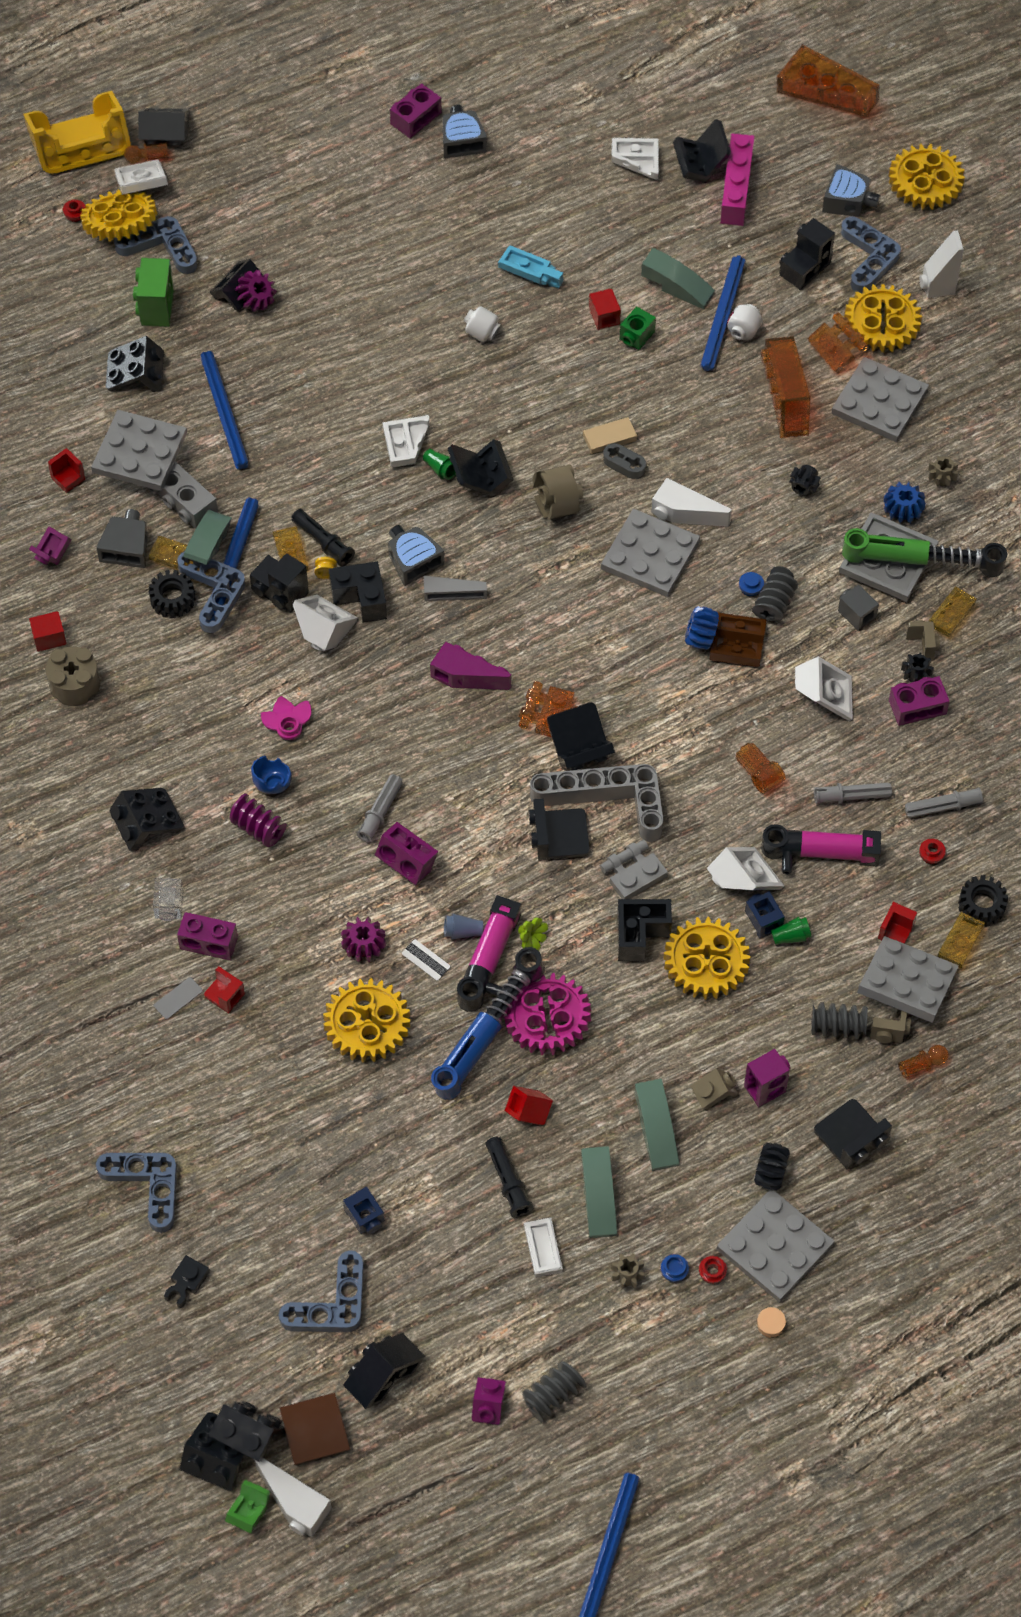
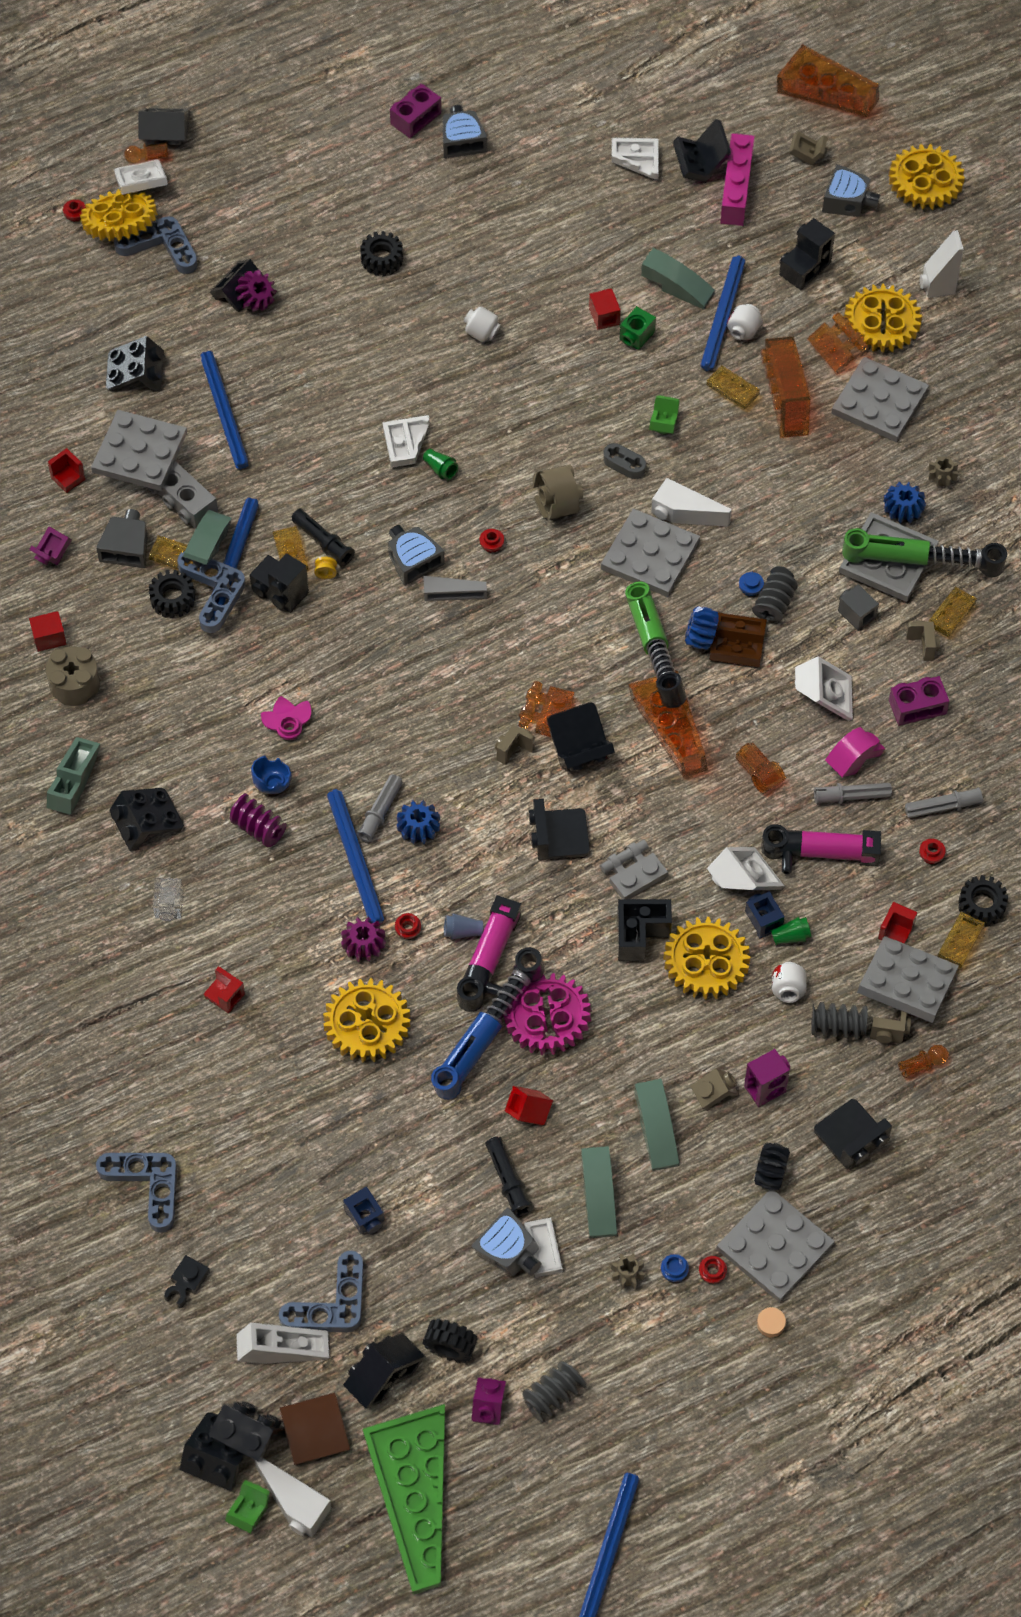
(72, 775): none -> sand green slope
(80, 139): yellow windscreen -> none
(154, 292): bright green brick -> none
(178, 998): light grey sticker -> none
(207, 936): magenta brick -> none
(281, 1344): none -> white slope
(322, 621): white slope -> none
(355, 856): none -> blue axle
(360, 584): black brick -> none
(379, 243): none -> black tyre
(406, 853): magenta brick -> none
(407, 919): none -> red plate
(410, 1475): none -> bright green wing
(420, 813): none -> blue gear
(426, 959): sticker -> none
(450, 1340): none -> black tyre
(463, 670): magenta slope -> none
(482, 471): black bracket -> none
(491, 545): none -> red plate
(508, 744): none -> dark tan bracket
(508, 1245): none -> torso
(530, 267): medium azure hinge -> none
(532, 933): lime plant -> none
(606, 790): light grey beam -> none
(613, 432): tan tile -> none
(655, 644): none -> piece
(664, 414): none -> bright green bracket
(671, 726): none -> clear orange wedge
(733, 387): none -> clear yellow plate
(789, 982): none -> white head
(804, 480): black gear -> none
(808, 148): none -> dark tan bracket
(853, 751): none -> dark pink brick
(876, 251): sand blue beam -> none
(917, 667): black gear -> none

